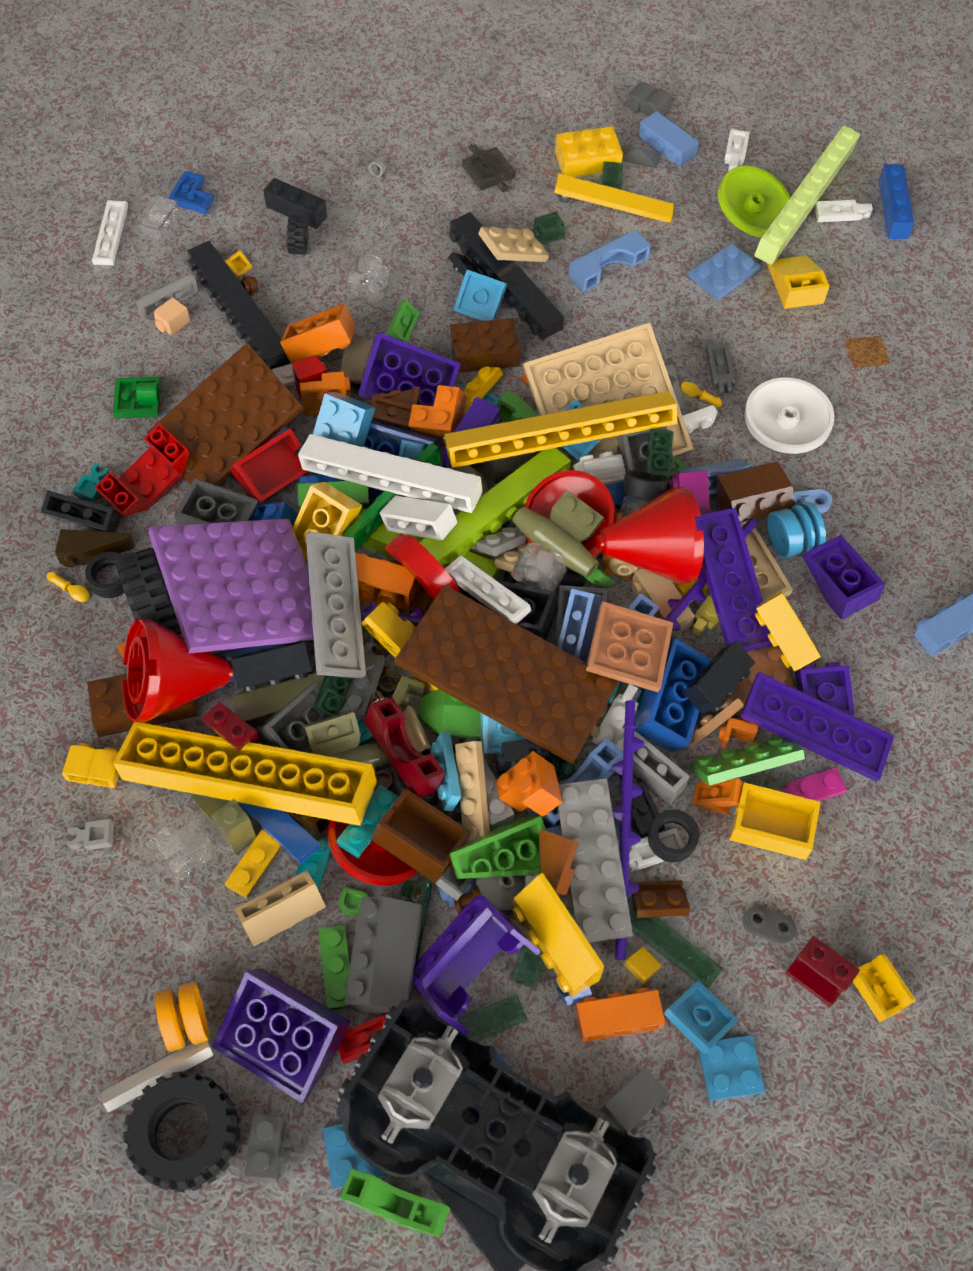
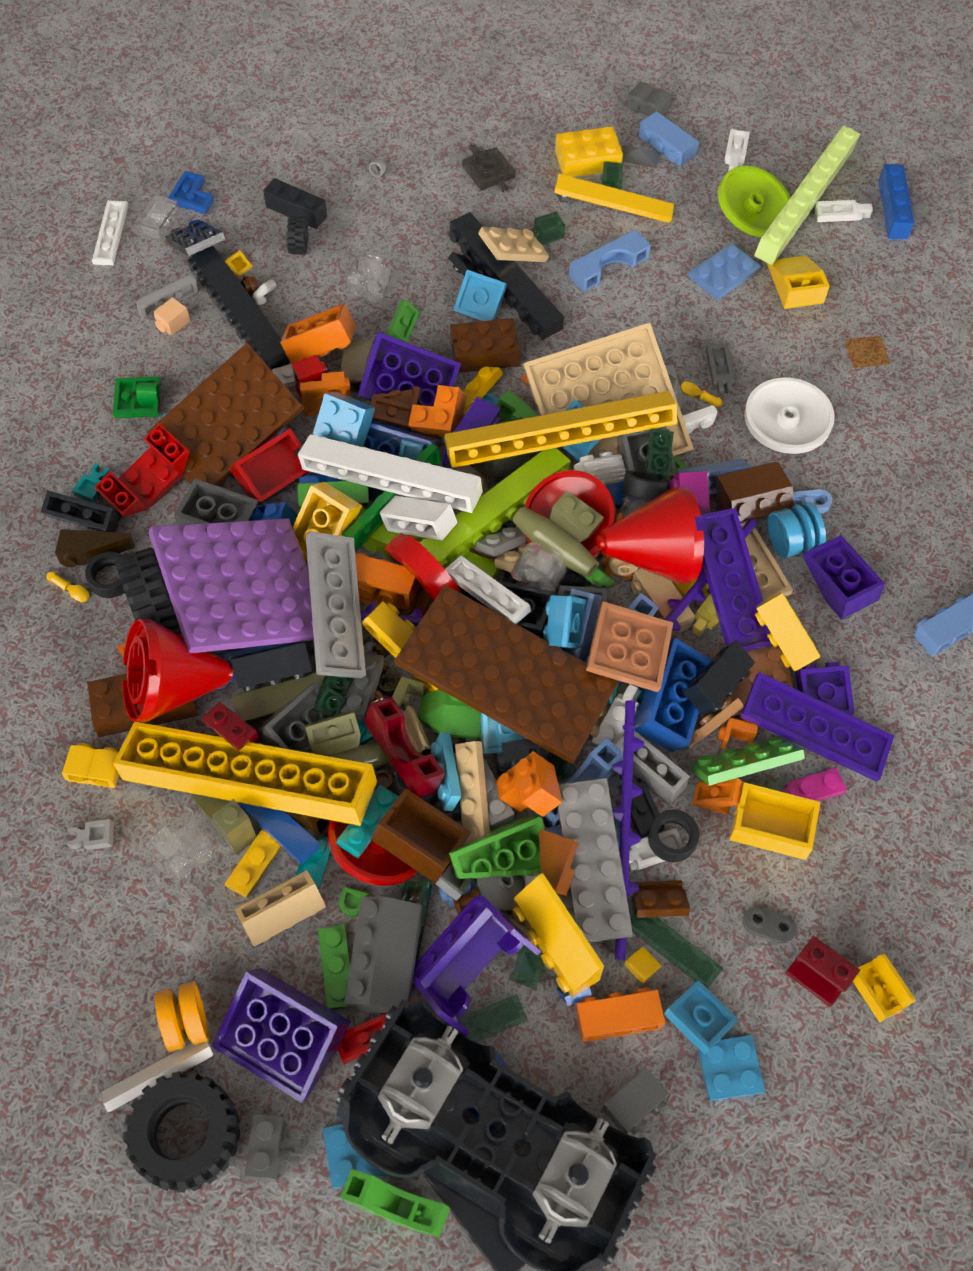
(194, 237): none -> black plate
(265, 288): none -> white arm
(565, 621): none -> dark azure slope

